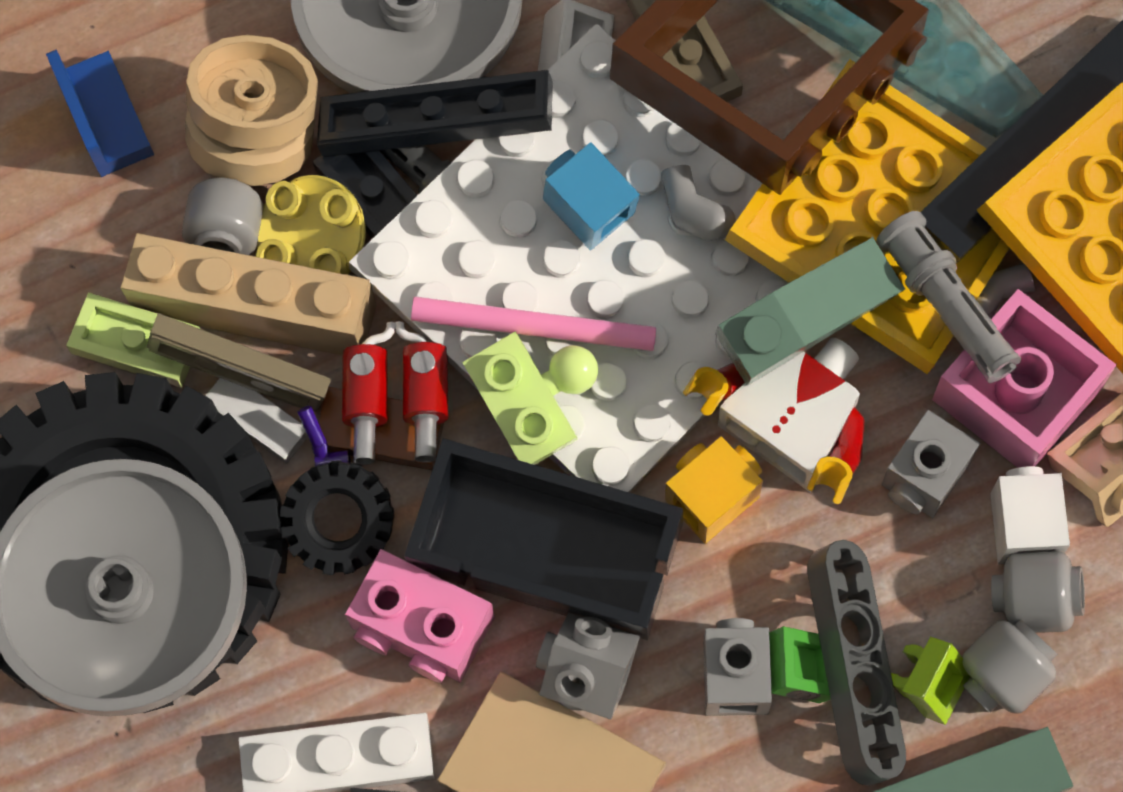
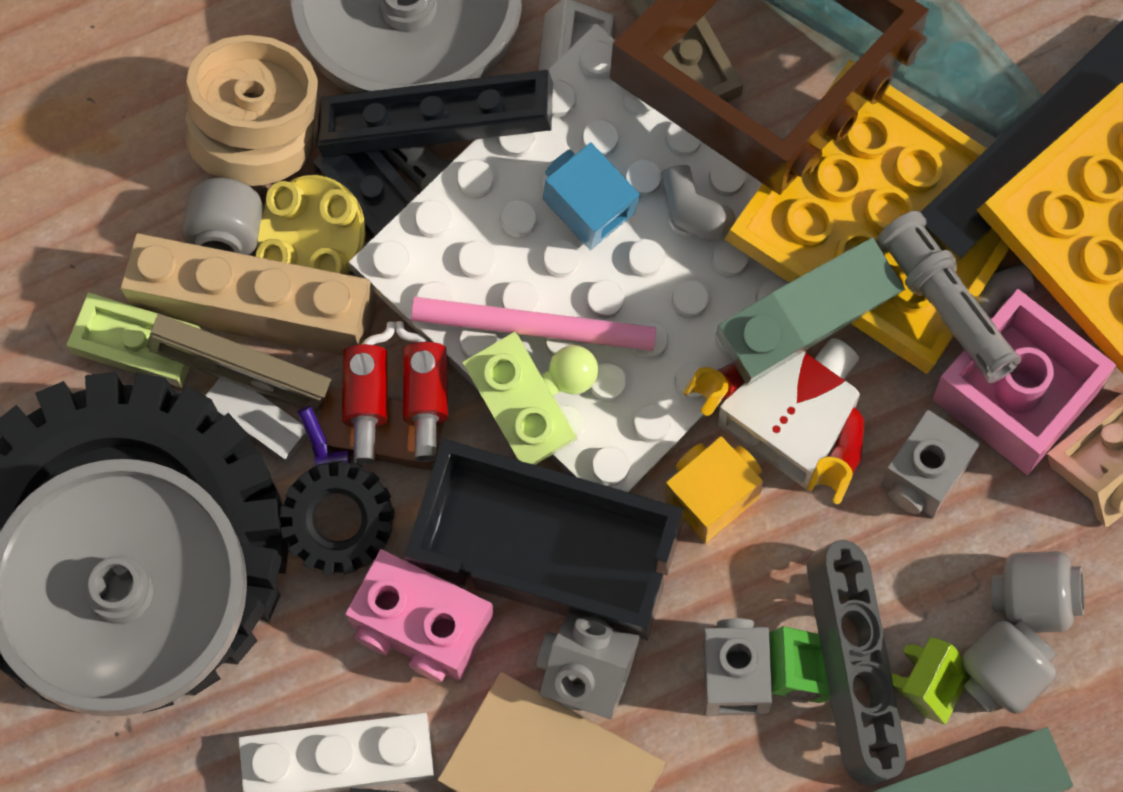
(102, 112): blue panel -> none
(1029, 512): white brick -> none

